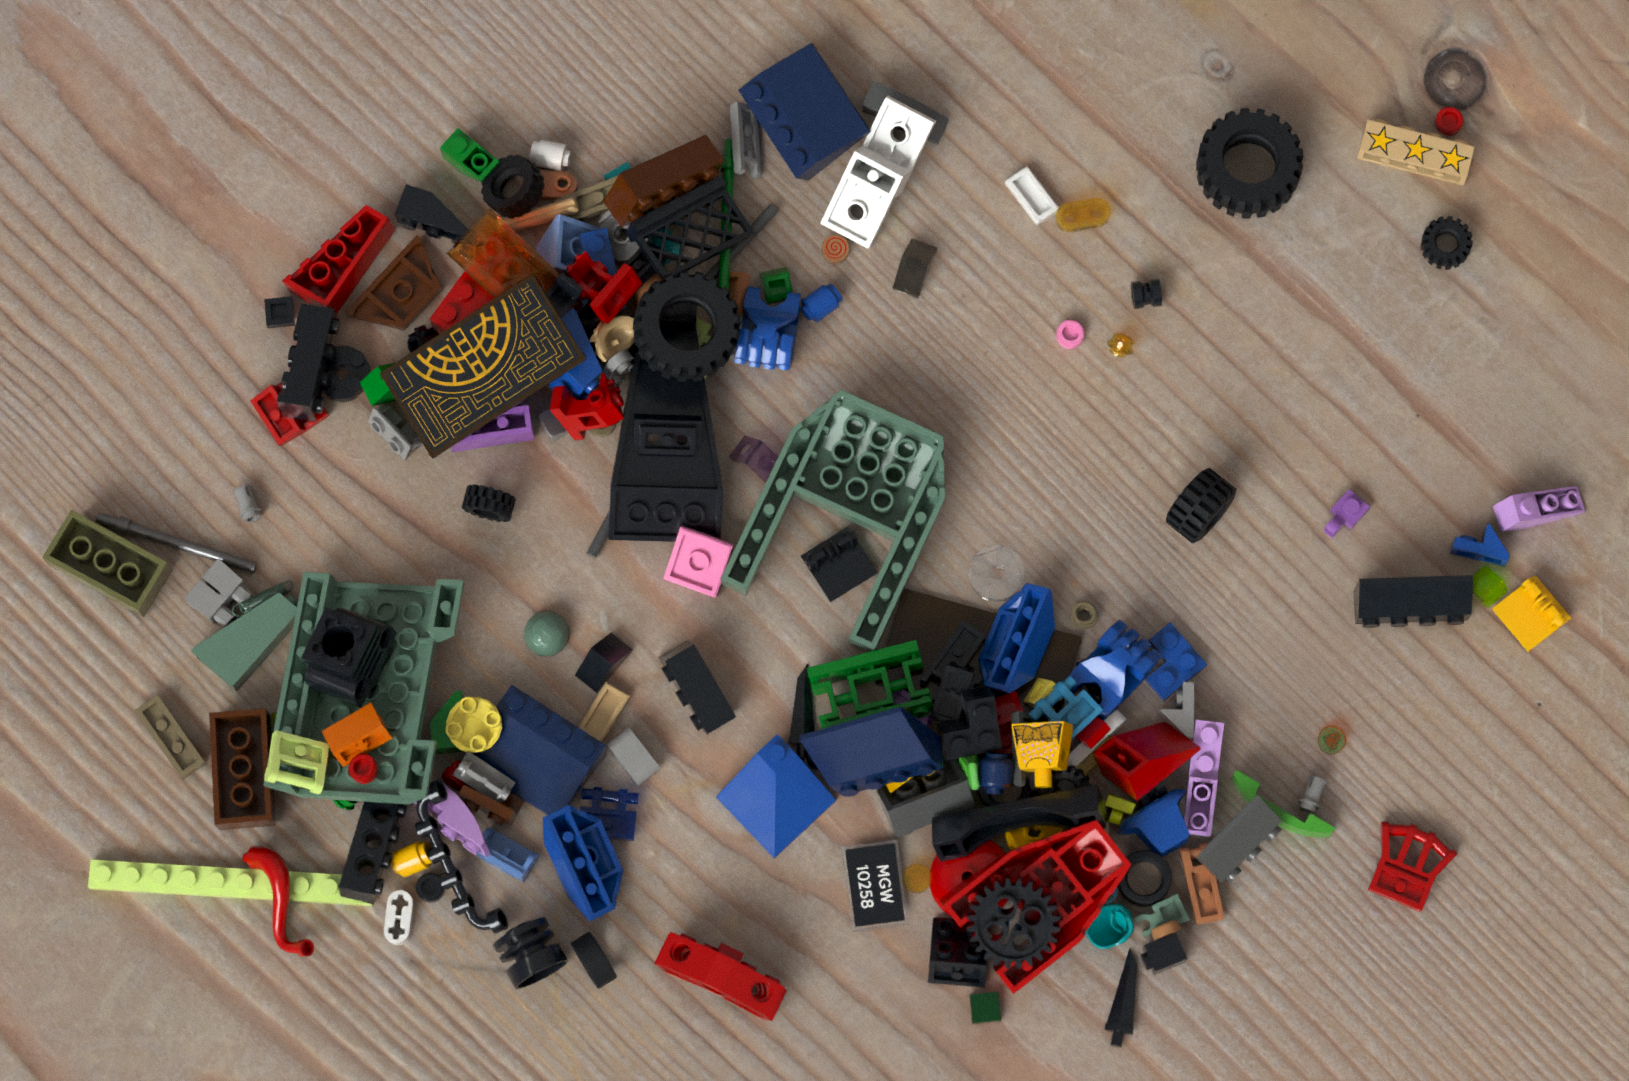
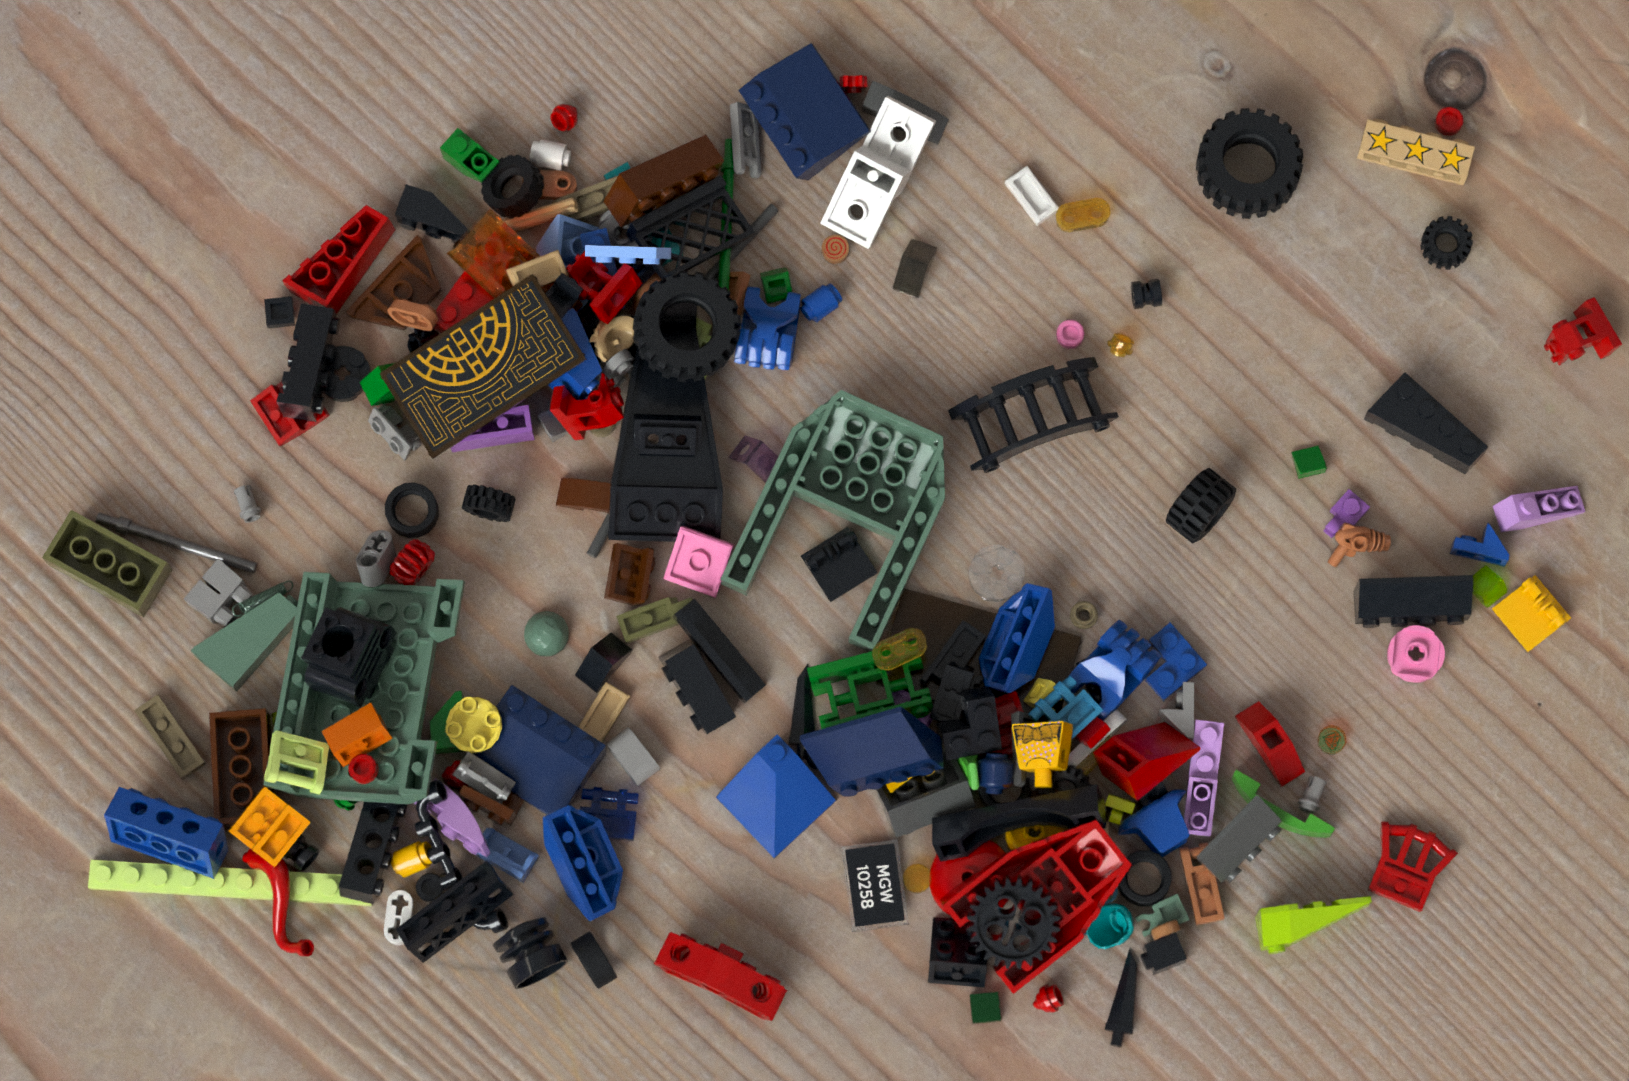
(166, 832): none -> blue brick
(269, 826): none -> light orange slope
(302, 854): none -> black wheel
(375, 558): none -> light grey beam
(411, 489): none -> black tyre
(412, 562): none -> red gear
(413, 314): none -> nougat plate
(451, 909): none -> black fence
(545, 268): none -> tan tile
(564, 117): none -> red plate
(584, 494): none -> reddish brown slope
(627, 254): none -> light blue wing
(629, 574): none -> reddish brown bracket
(650, 618): none -> olive hinge
(719, 650): none -> black fence
(853, 84): none -> red plate
(900, 650): none -> clear yellow plate
(1025, 387): none -> black fence
(1048, 998): none -> red plate
(1271, 743): none -> red slope
(1287, 924): none -> lime wedge
(1309, 462): none -> green slope
(1358, 539): none -> nougat piece
(1426, 424): none -> black wedge
(1428, 644): none -> bright pink plate
(1567, 341): none -> red tile

